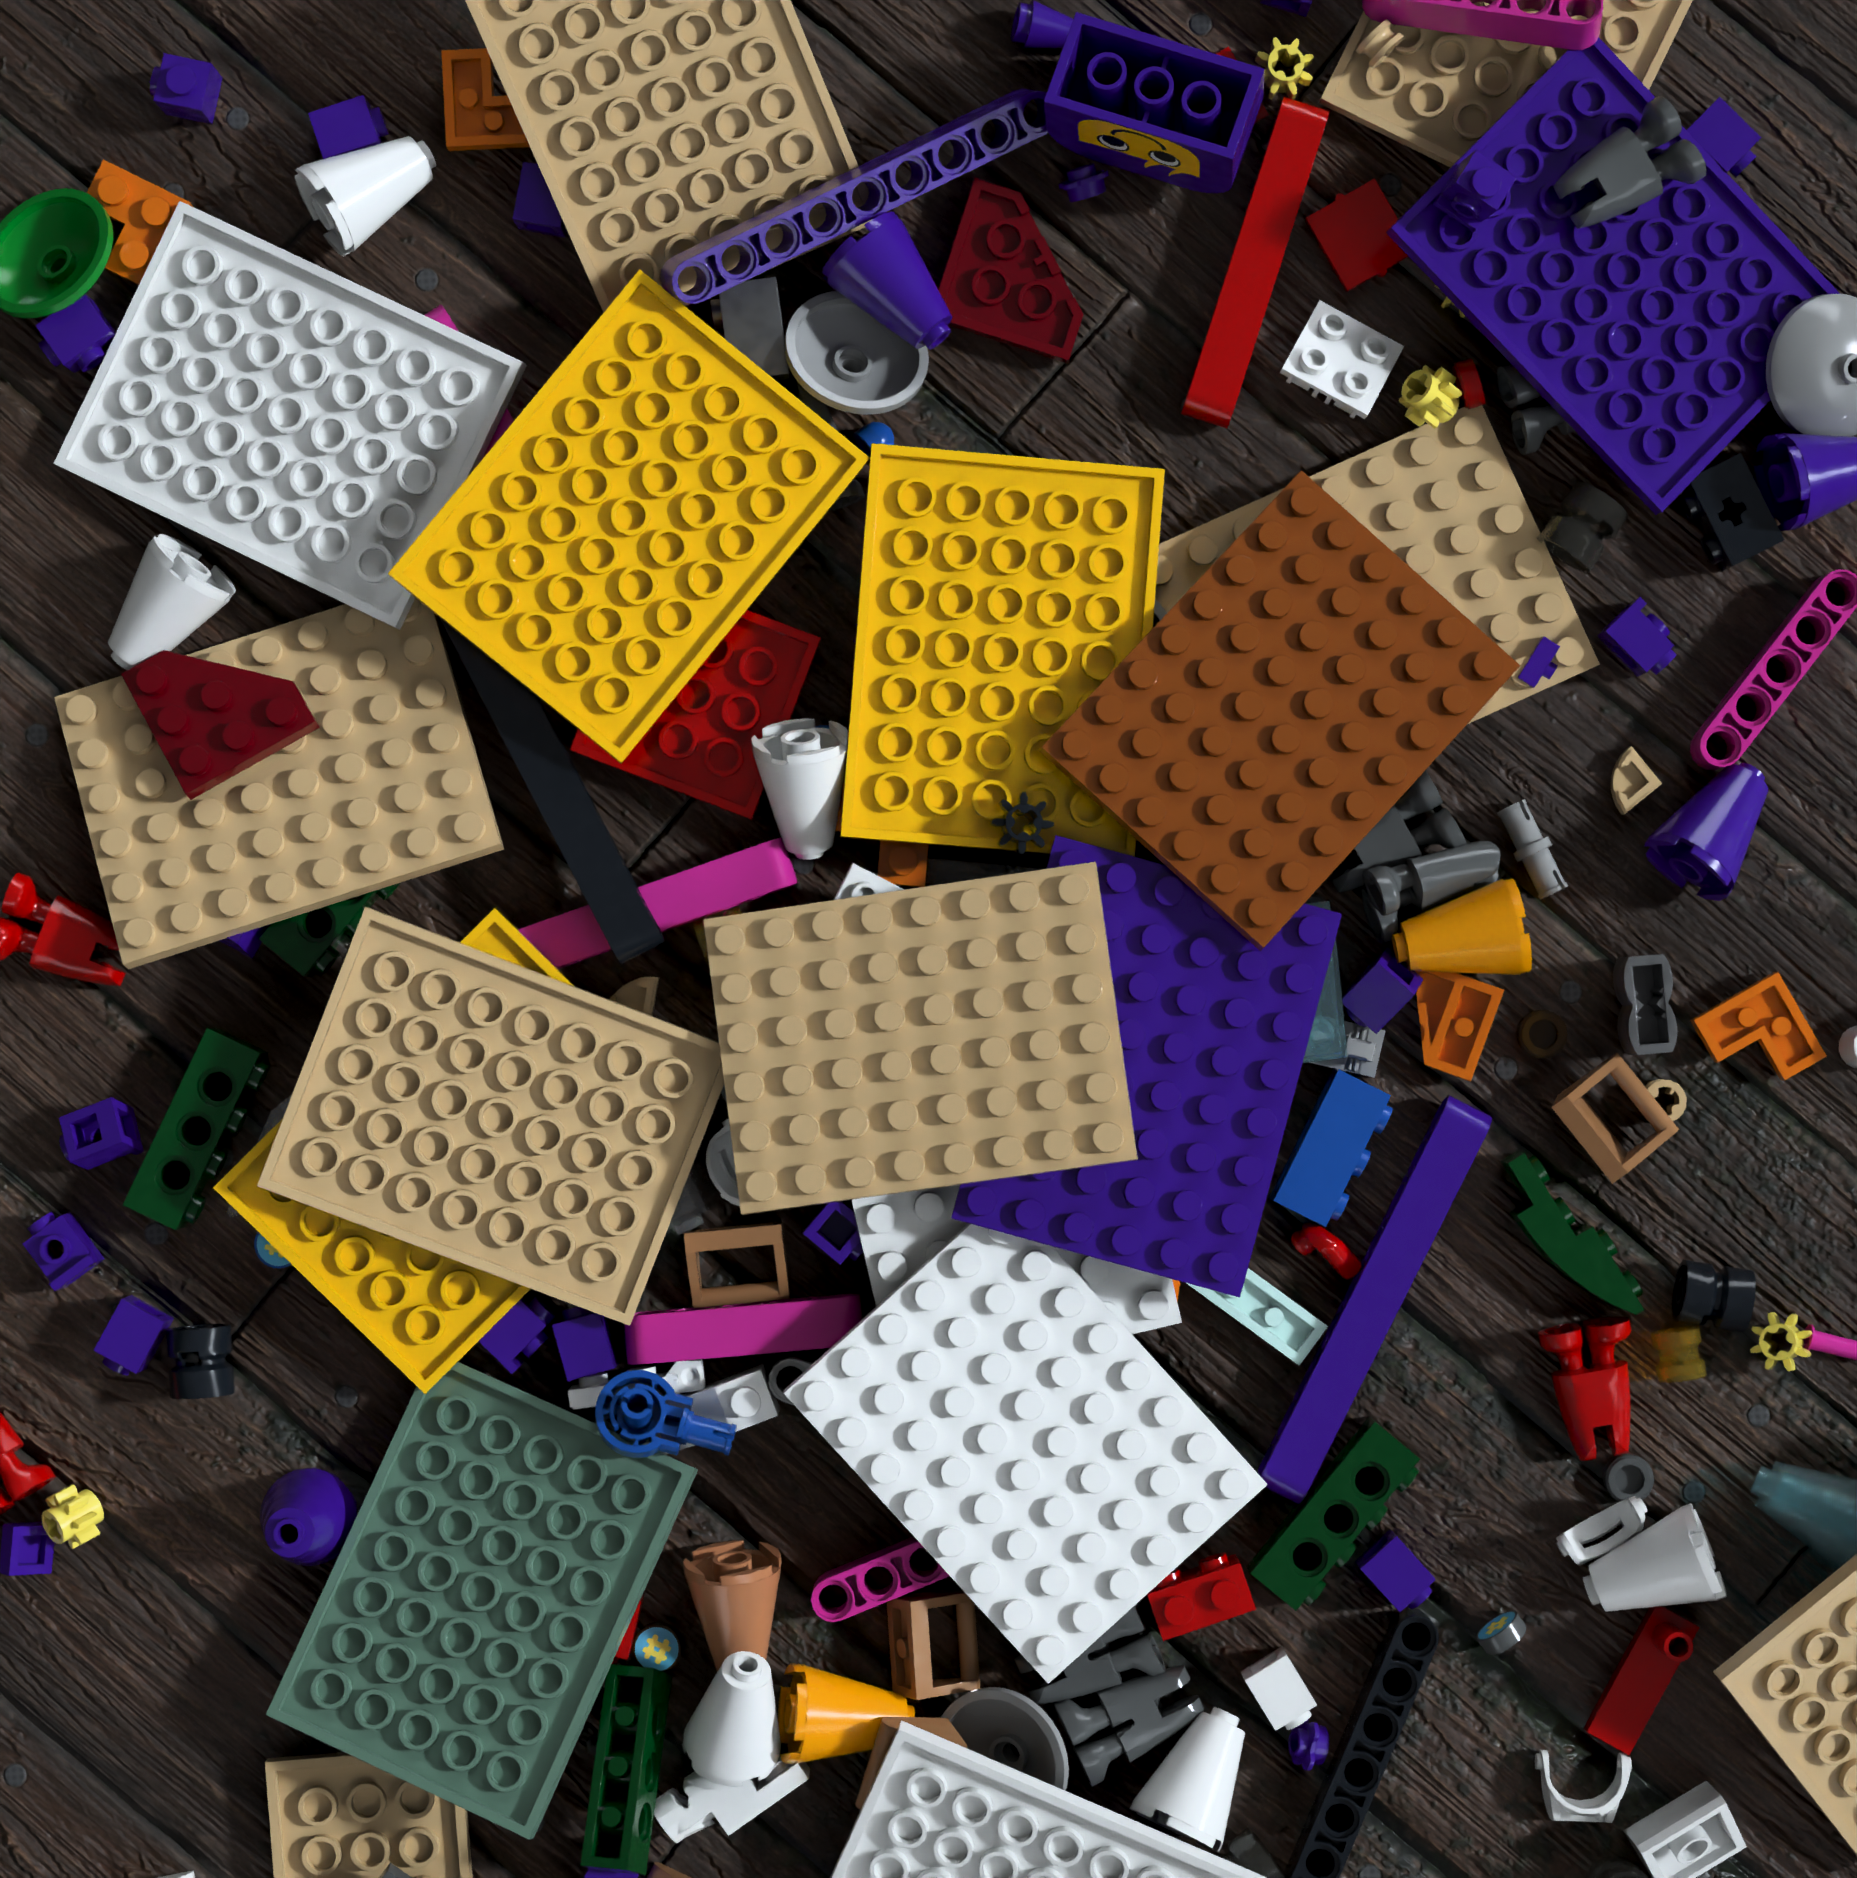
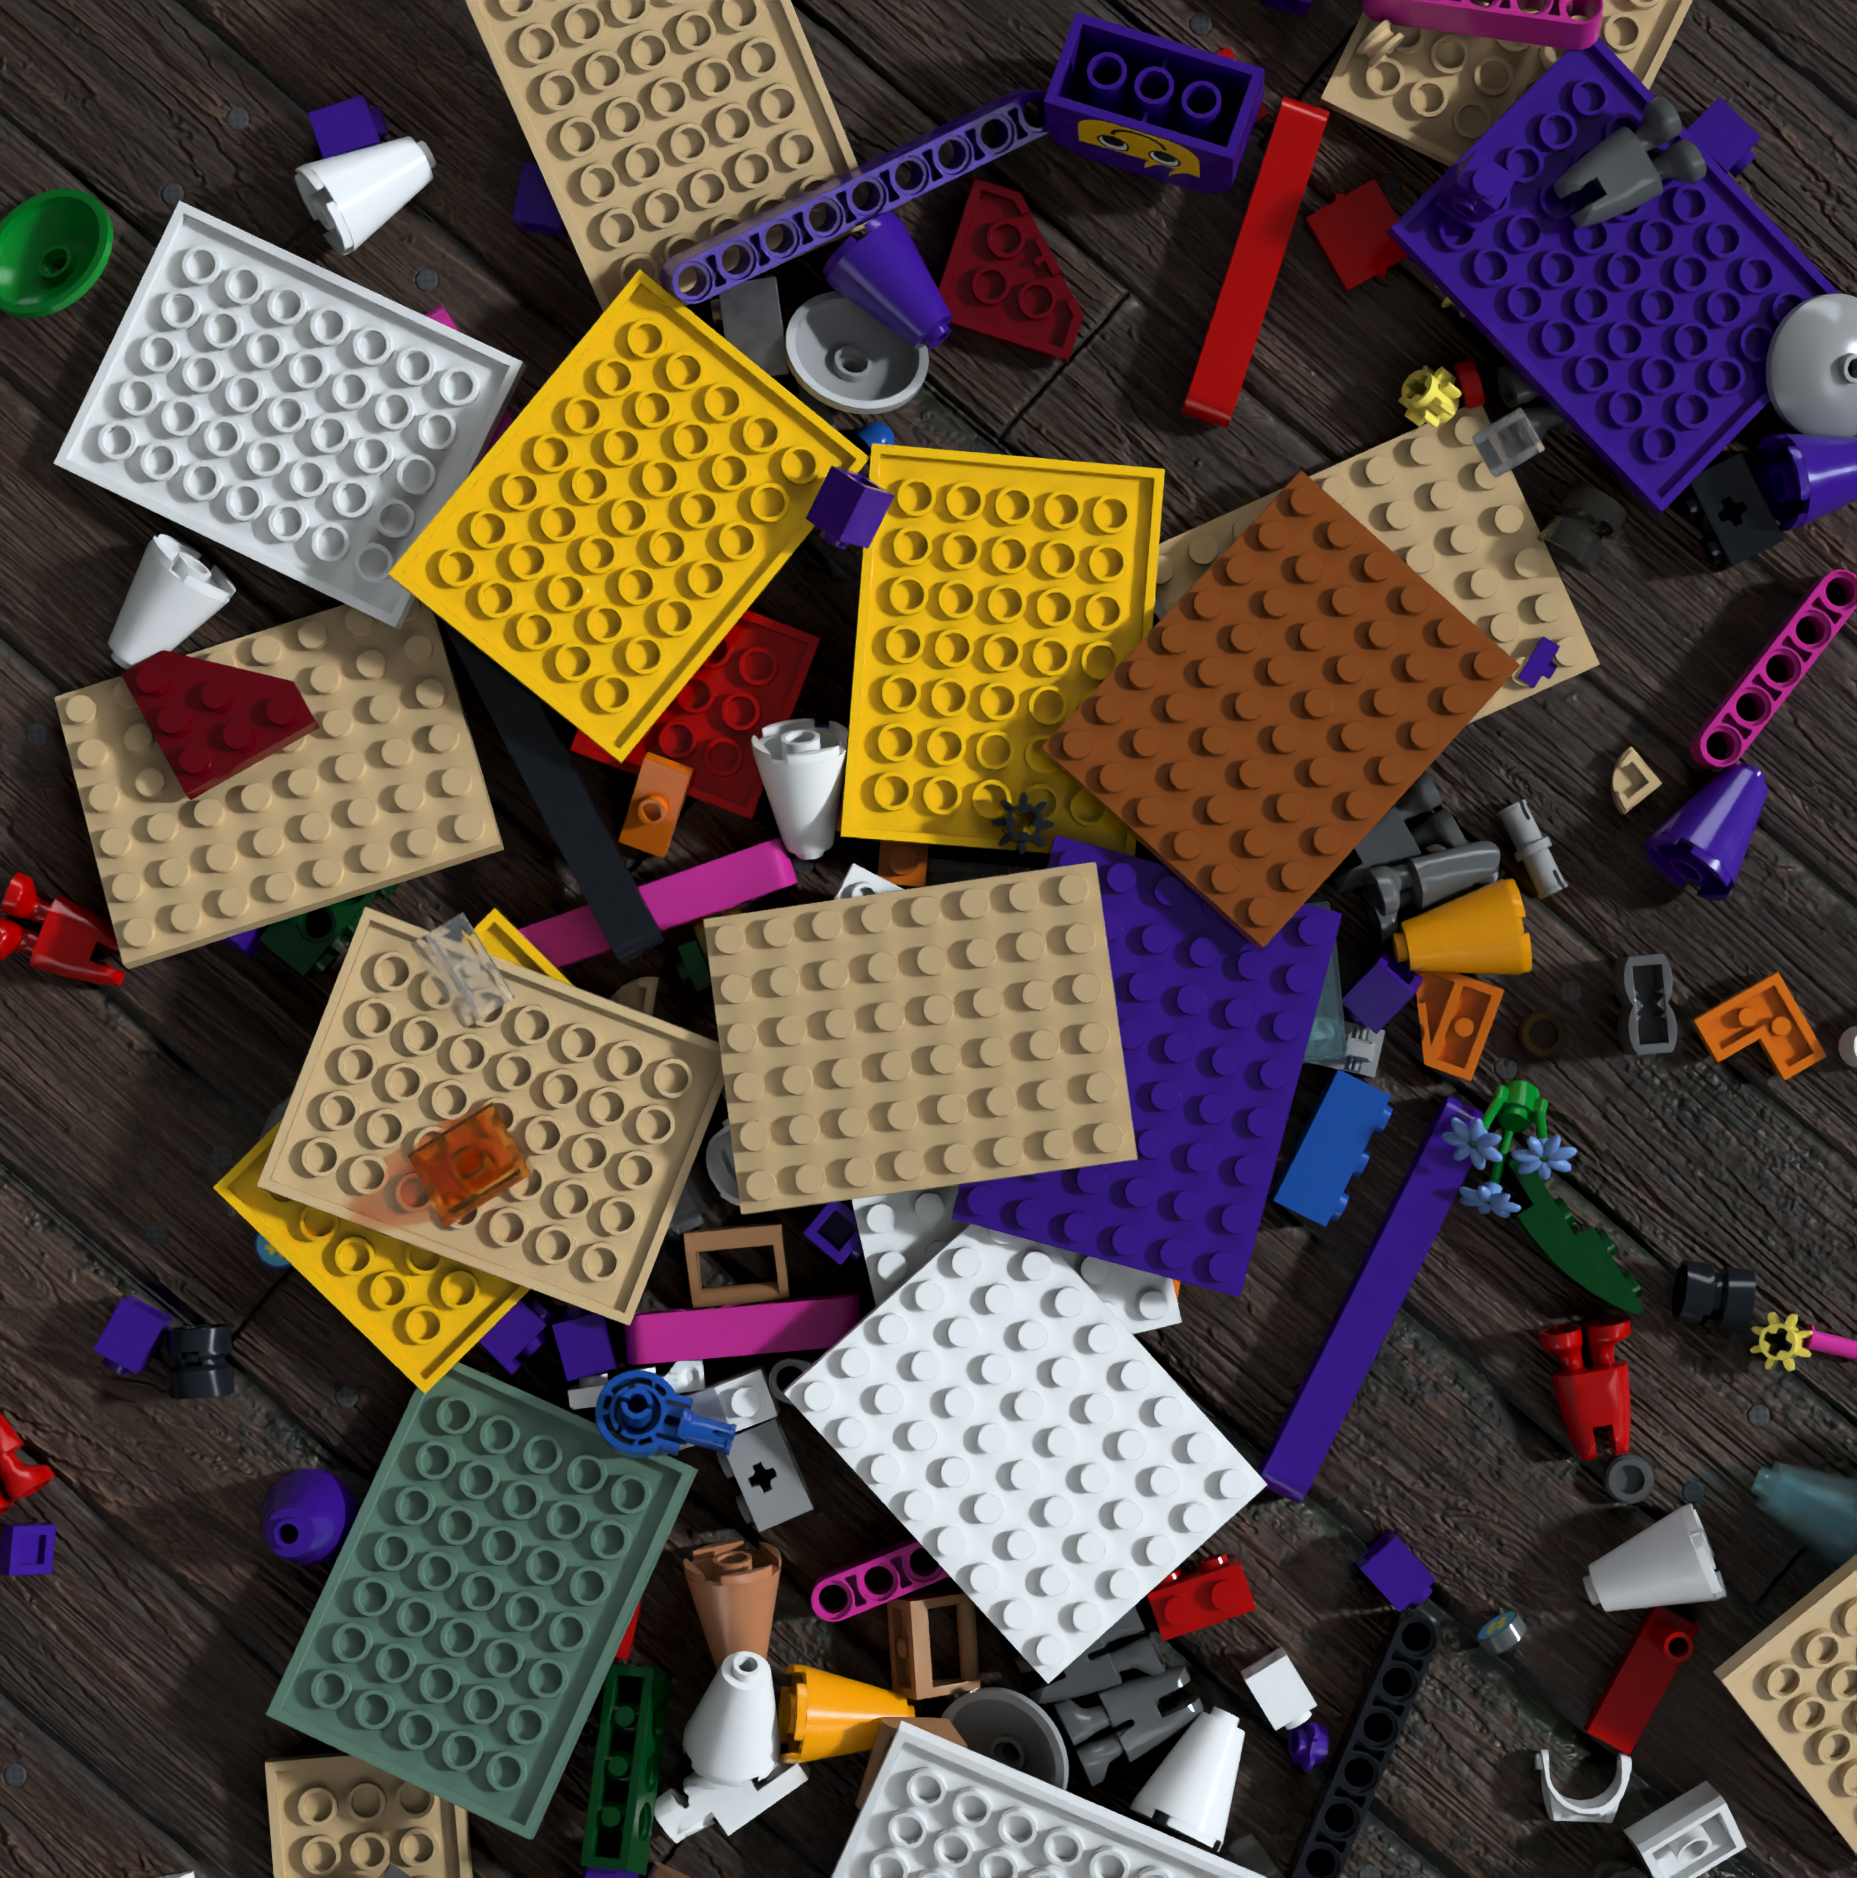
(72, 1516): light yellow gear -> none
(76, 336): dark purple brick -> none
(79, 1251): dark purple brick -> none
(104, 1119): dark purple brick -> none
(143, 212): orange plate -> none
(152, 1189): dark green brick -> none
(186, 88): dark purple brick -> none
(462, 970): none -> clear slope
(470, 1164): none -> clear orange slope
(471, 111): orange plate -> none
(655, 805): none -> orange plate
(657, 1646): tile -> none
(693, 966): none -> dark green plate
(788, 1490): none -> light grey brick
(849, 508): none -> dark purple brick
(1039, 26): dark purple cone -> none
(1084, 182): dark purple plate -> none
(1270, 1316): light aqua plate -> none
(1290, 56): light yellow gear -> none
(1329, 1246): red arm -> none
(1336, 1485): dark green brick -> none
(1341, 360): white hinge -> none
(1507, 442): none -> clear slope
(1517, 1107): none -> medium blue plant
(1593, 1132): medium nougat tile -> none
(1628, 1513): white helmet -> none
(1639, 639): dark purple brick -> none
(1674, 1110): tan bush -> none
(1678, 1354): clear yellow wheel -> none

